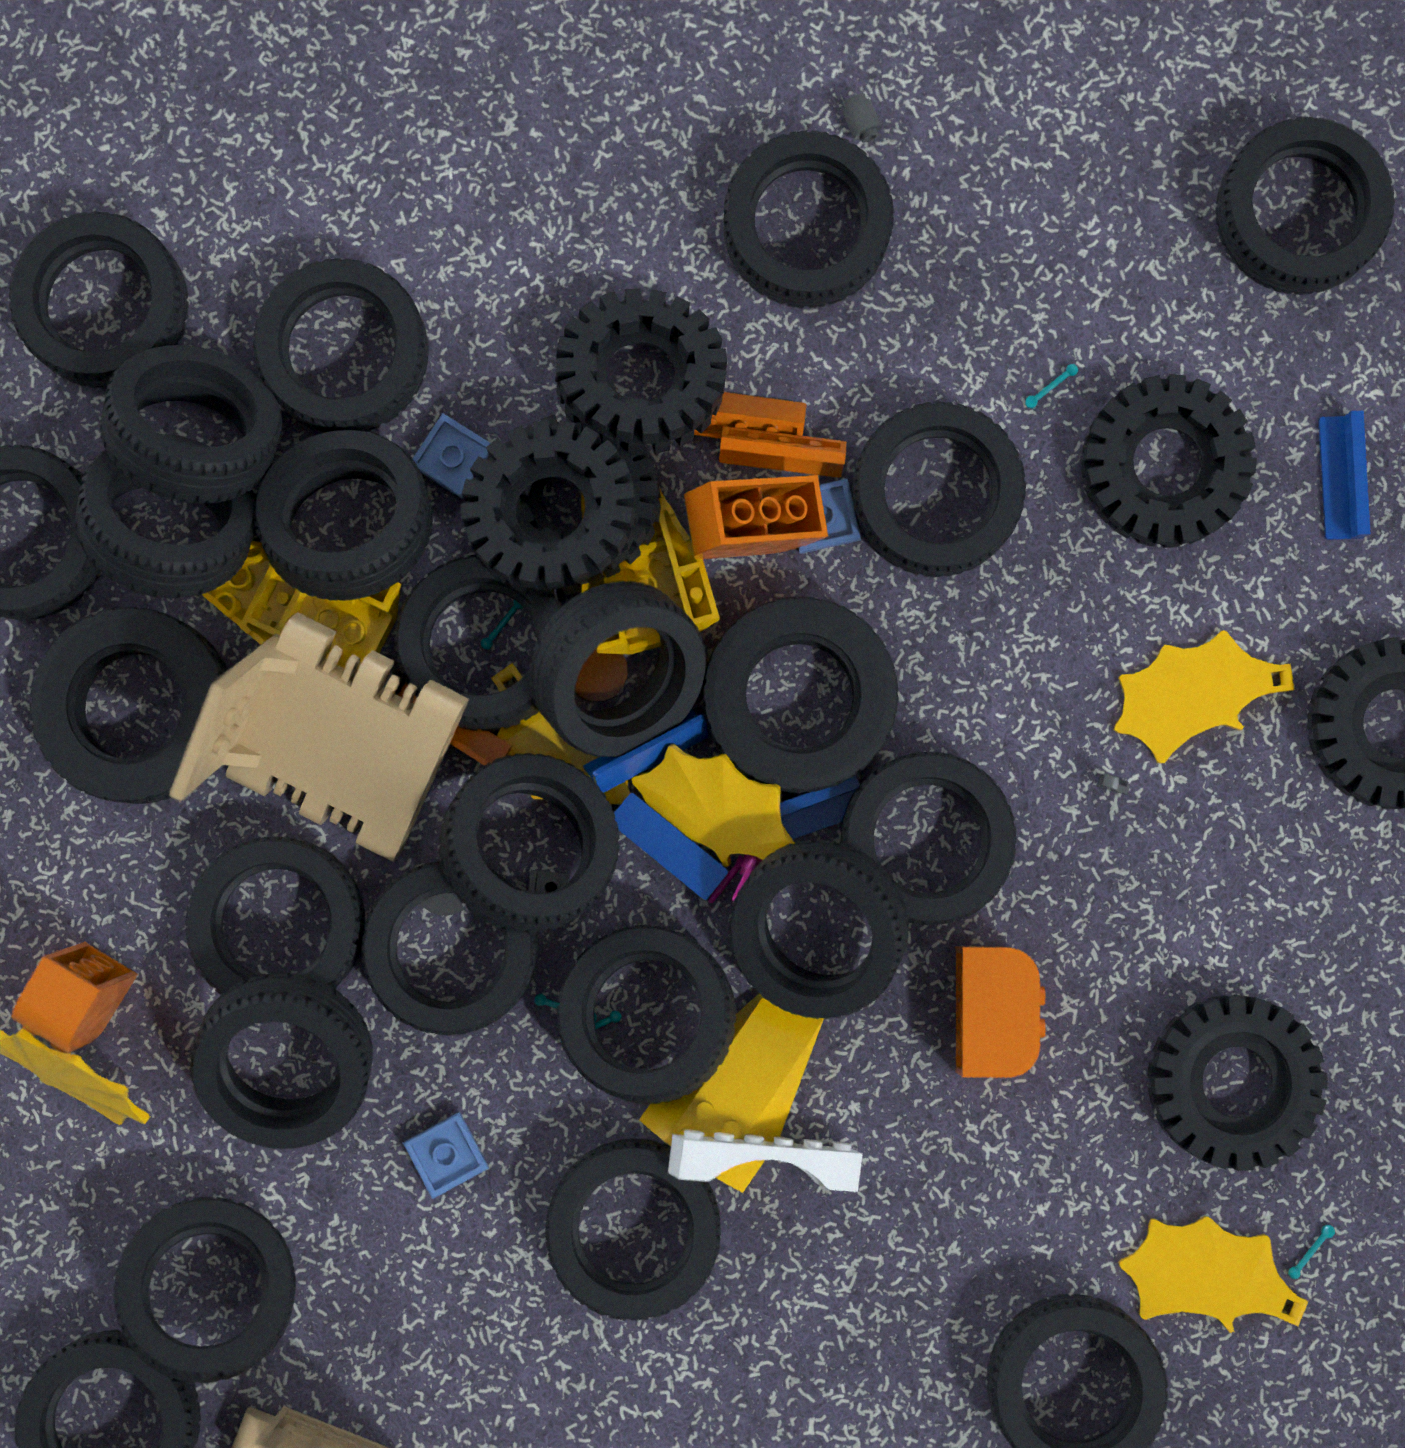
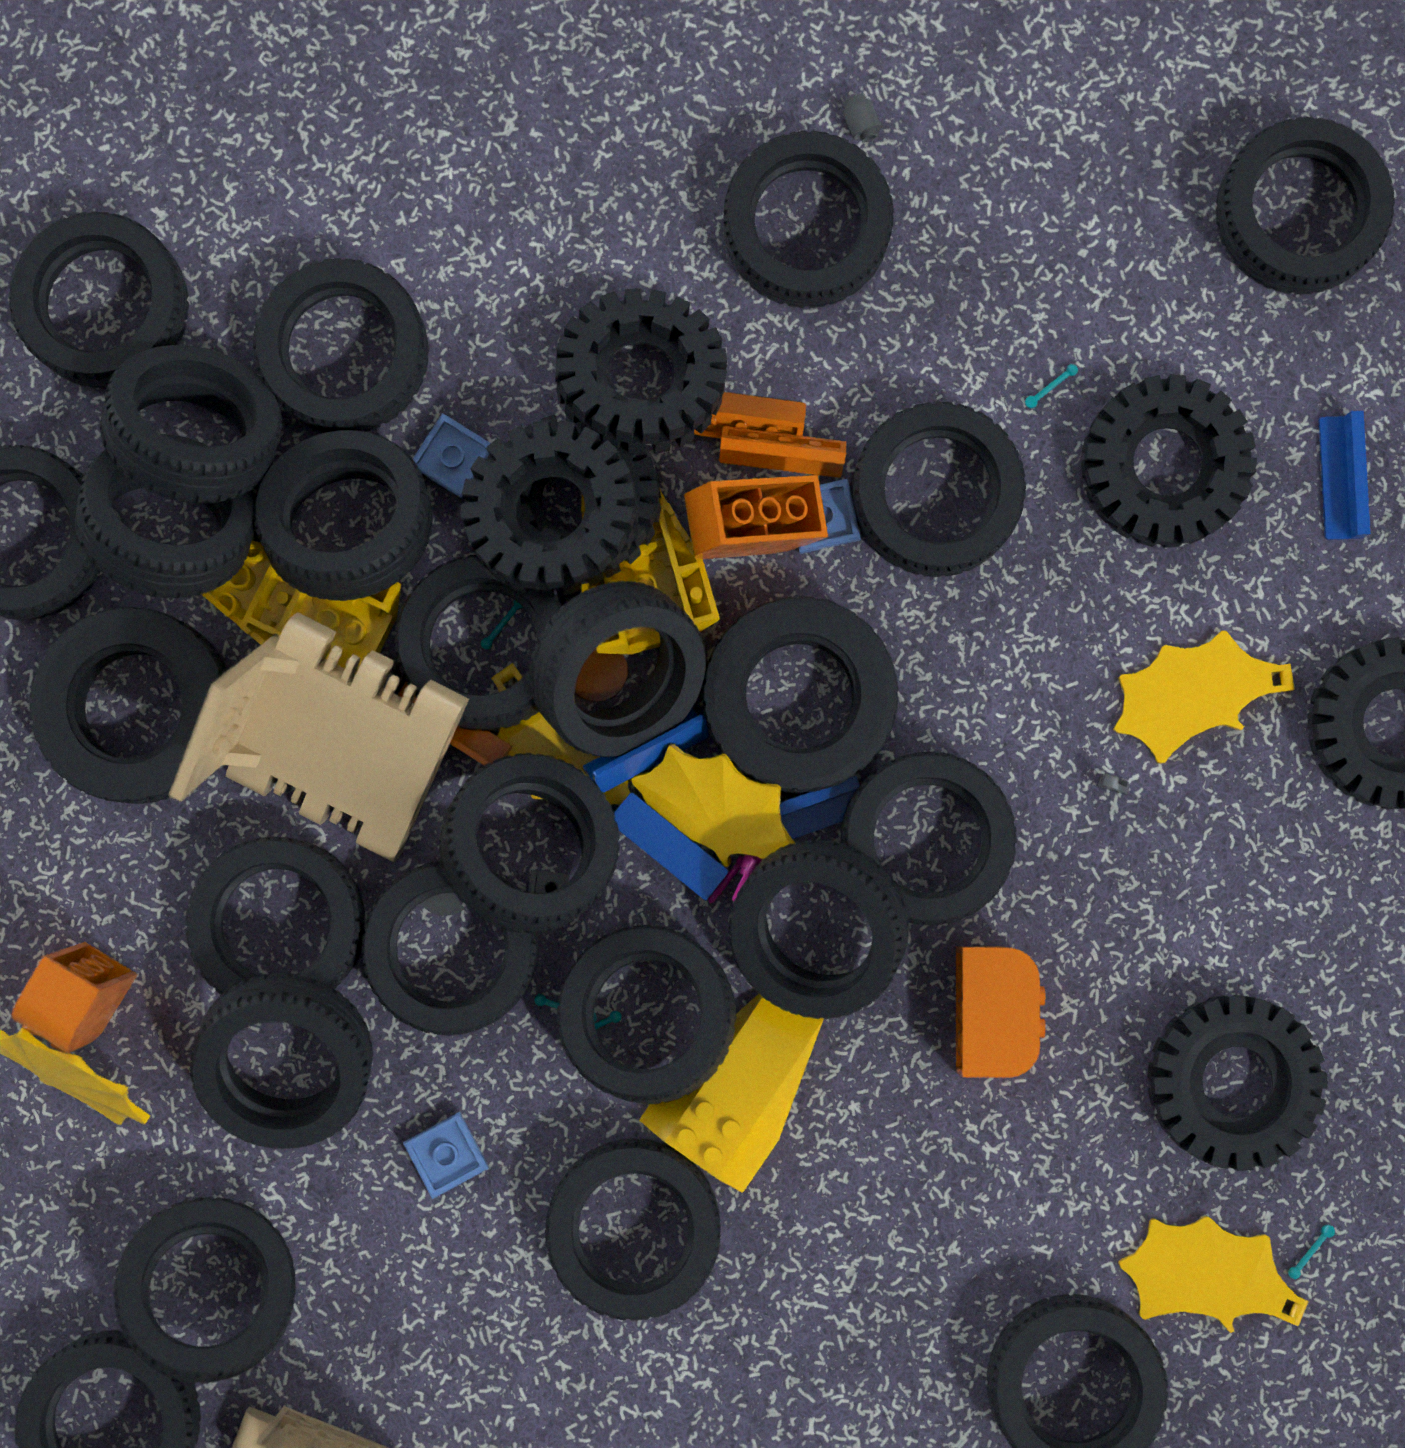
(706, 1157): white arch -> none

